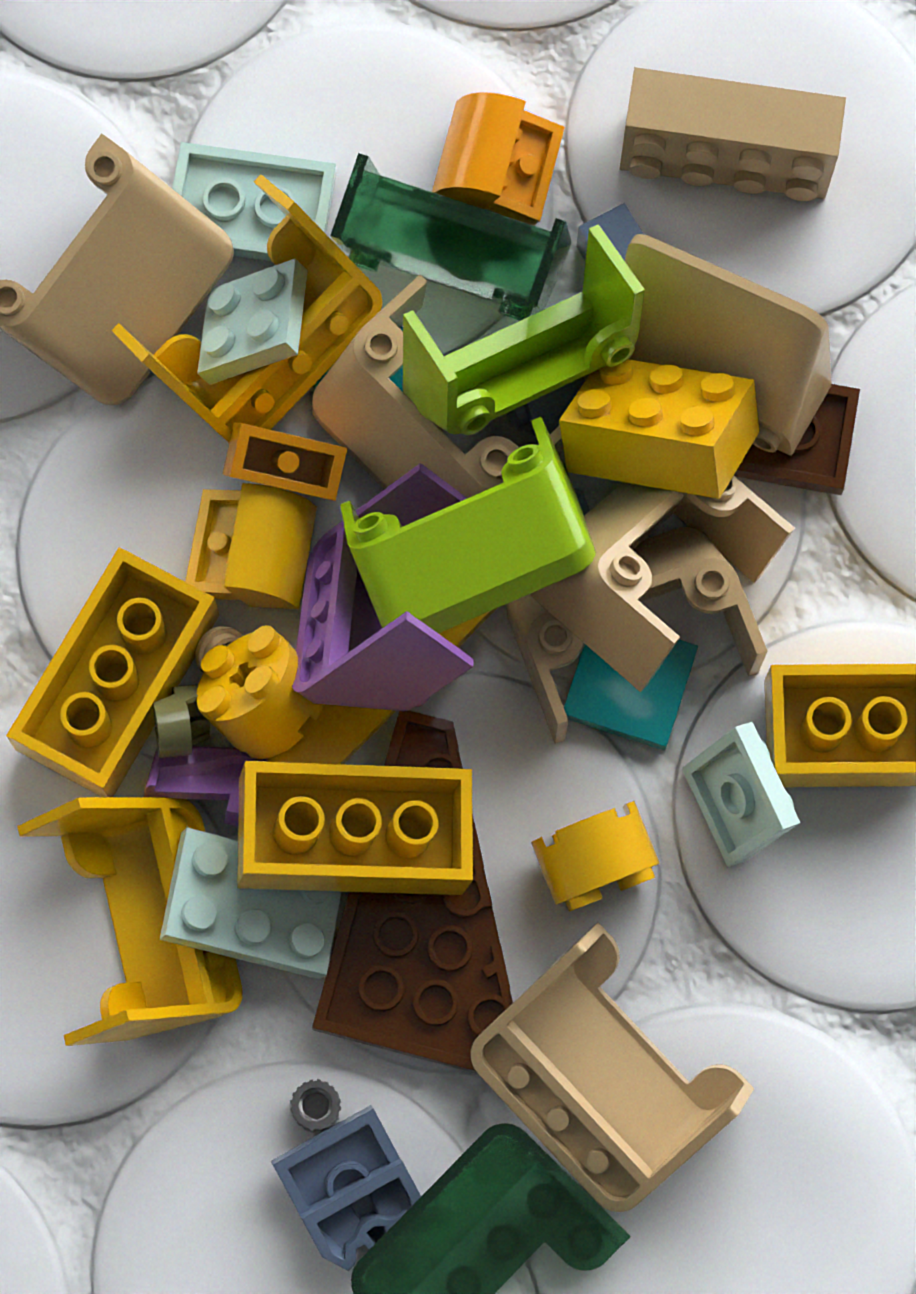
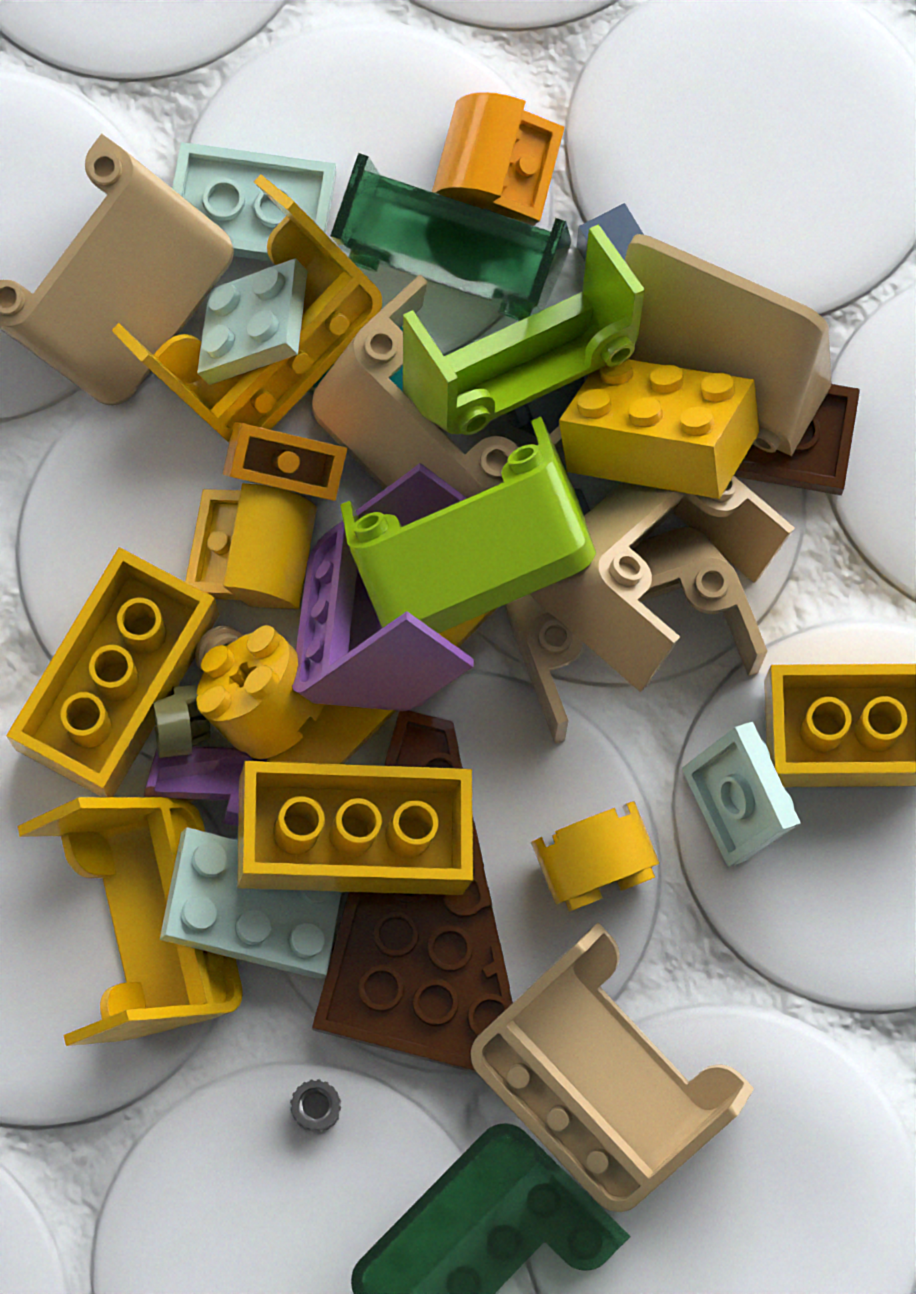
(347, 1186): sand blue plate -> none
(611, 704): teal tile -> none
(732, 134): tan brick -> none

